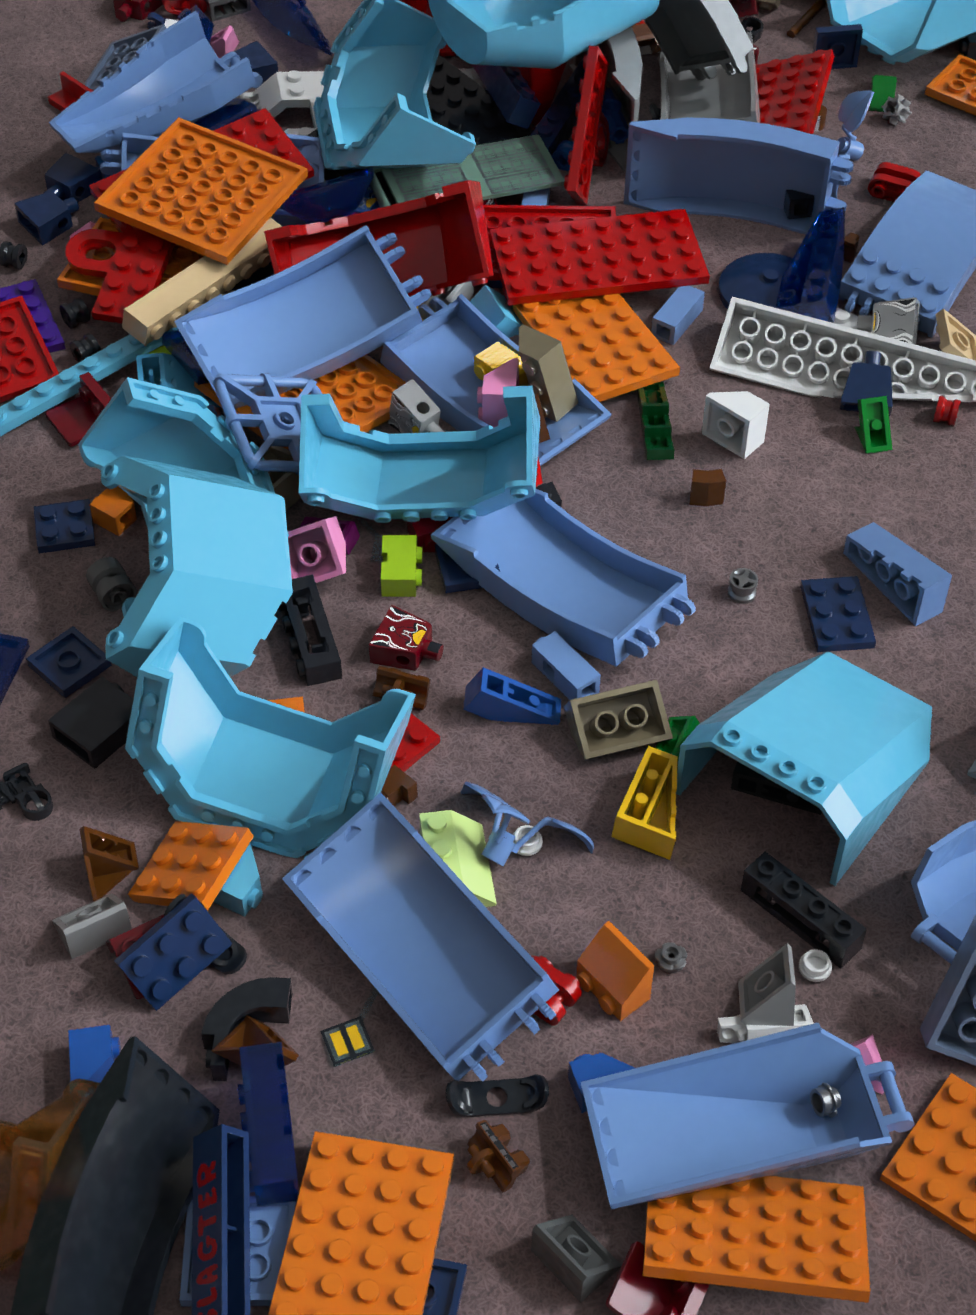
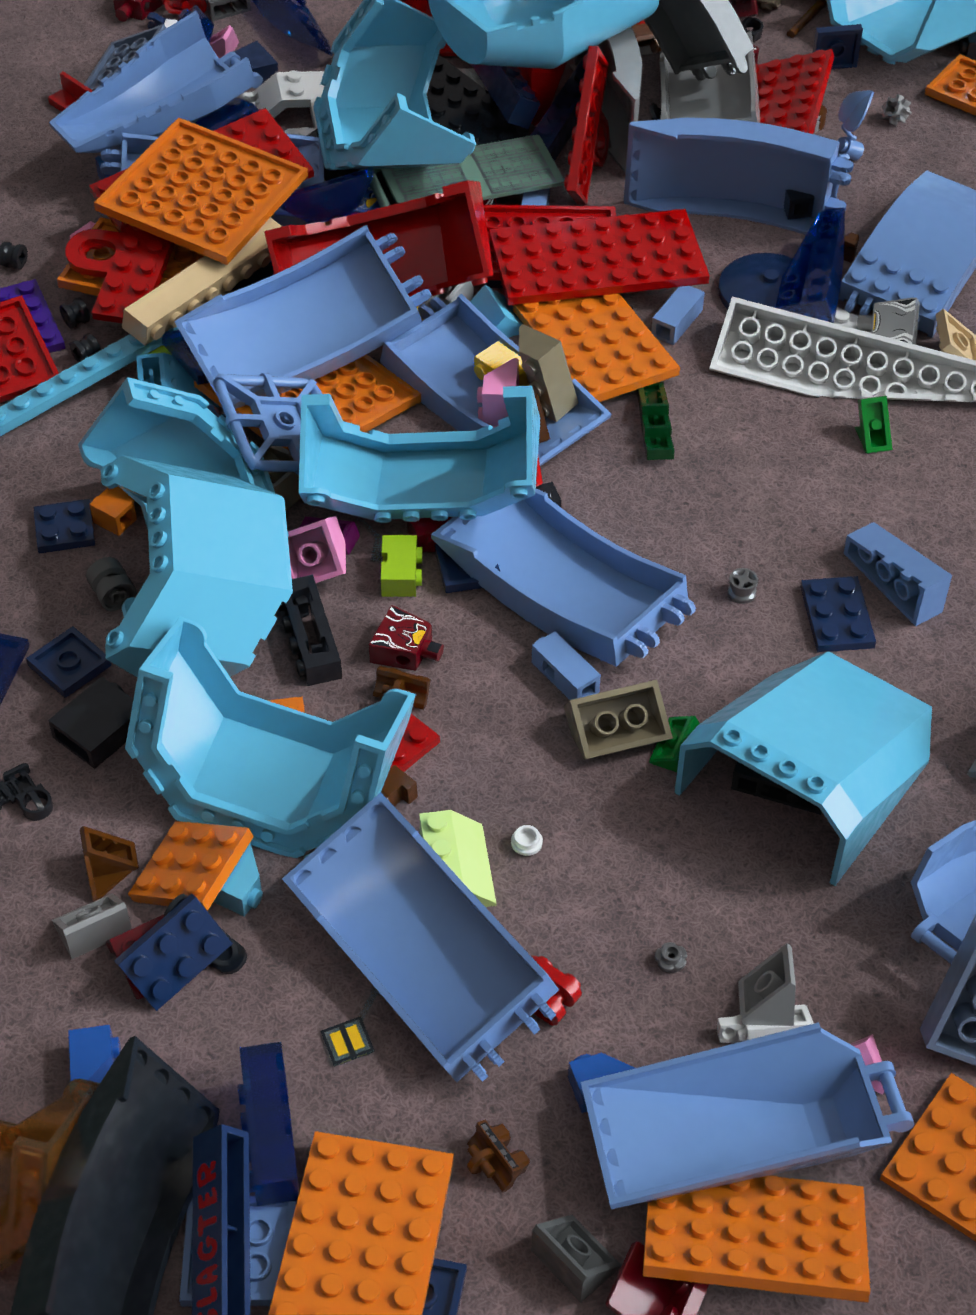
(46, 215): dark blue torso -> none
(71, 178): dark blue torso -> none
(77, 416): dark red bracket -> none
(251, 1033): reddish brown slope -> none
(261, 999): black arch -> none
(413, 410): light grey torso -> none
(500, 841): medium blue plant -> none
(508, 700): blue slope -> none
(523, 1096): black piece -> none
(560, 155): blue wheel -> none
(615, 972): orange slope -> none
(617, 124): blue piece -> none
(650, 806): yellow wedge -> none
(707, 487): reddish brown piece -> none
(735, 421): white slope -> none
(803, 909): black brick -> none
(815, 965): white plate -> none
(825, 1100): flat silver plate -> none
(867, 381): dark blue torso -> none
(883, 88): green slope -> none
(891, 180): red brick -> none
(946, 410): red wheel -> none

